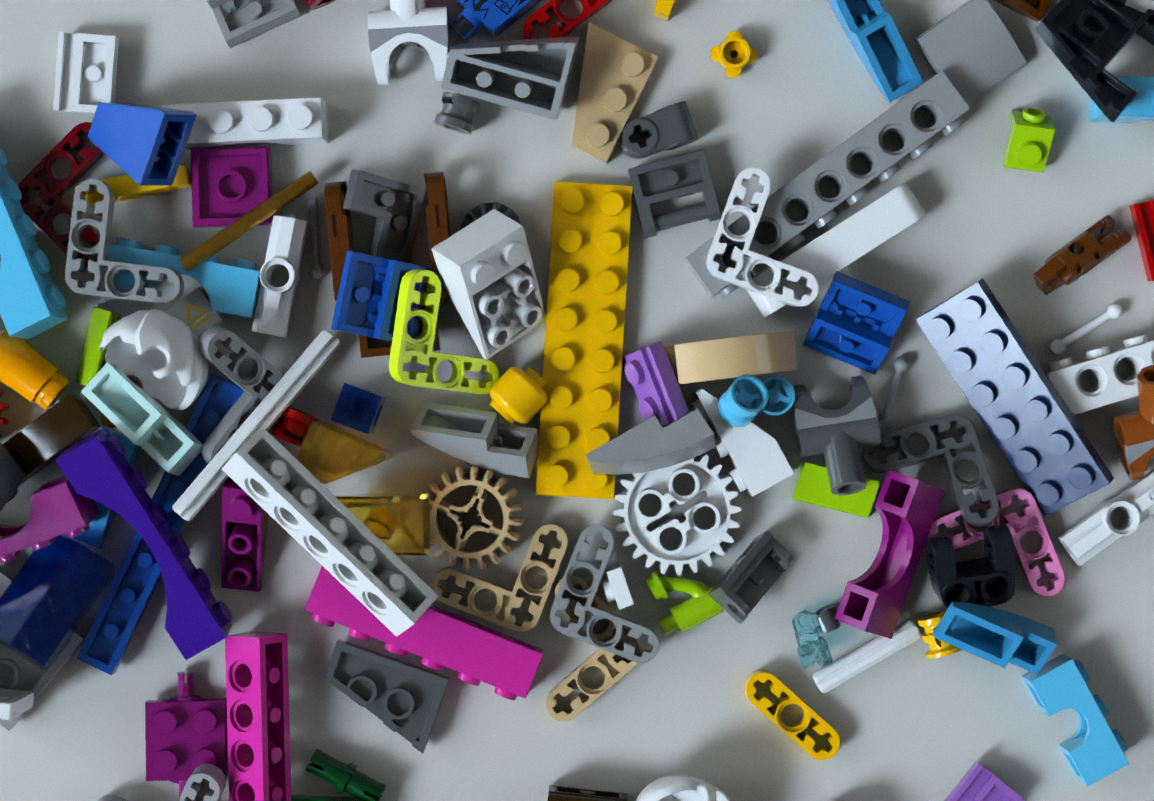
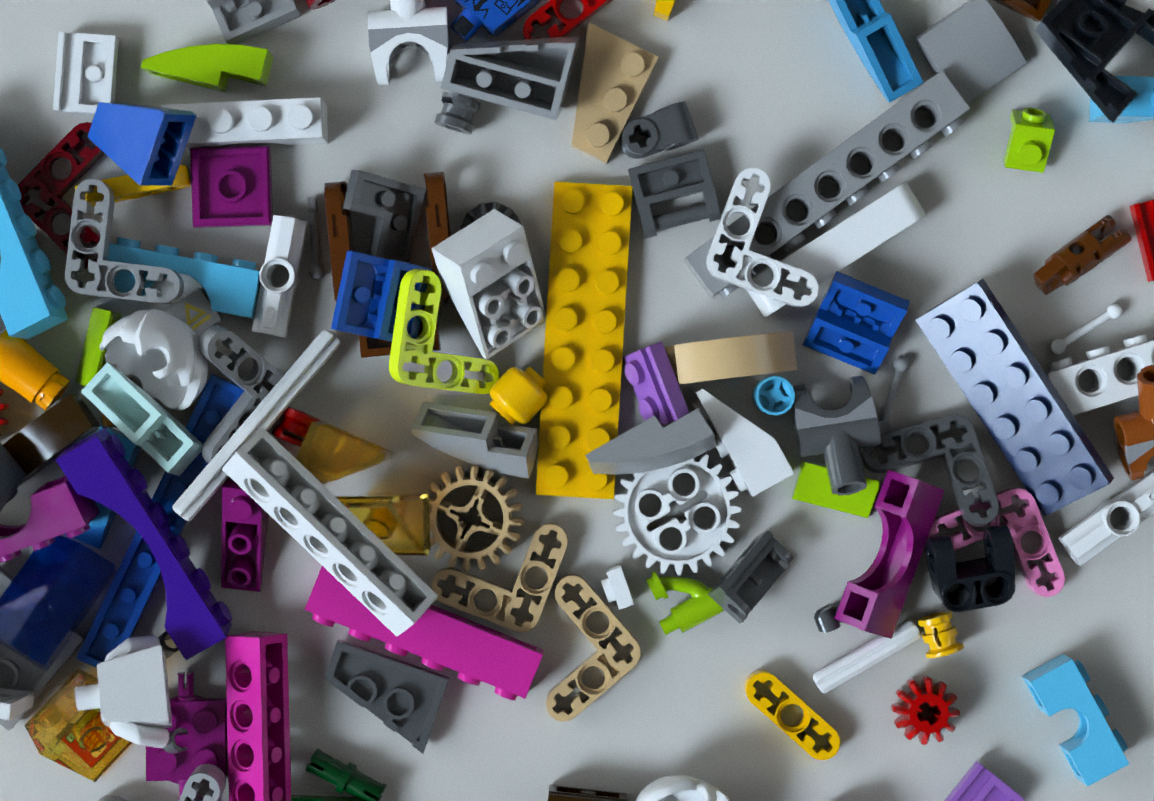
(73, 736): none -> clear yellow slope
(135, 693): none -> white torso
(212, 65): none -> lime slope
(248, 221): pearl gold bar -> none
(358, 408): clear blue brick -> none
(589, 613): light grey beam -> none
(735, 43): yellow plate -> none
(742, 401): medium azure wheel -> none
(811, 643): clear light blue piece -> none
(916, 723): none -> red gear
(997, 635): dark azure slope -> none

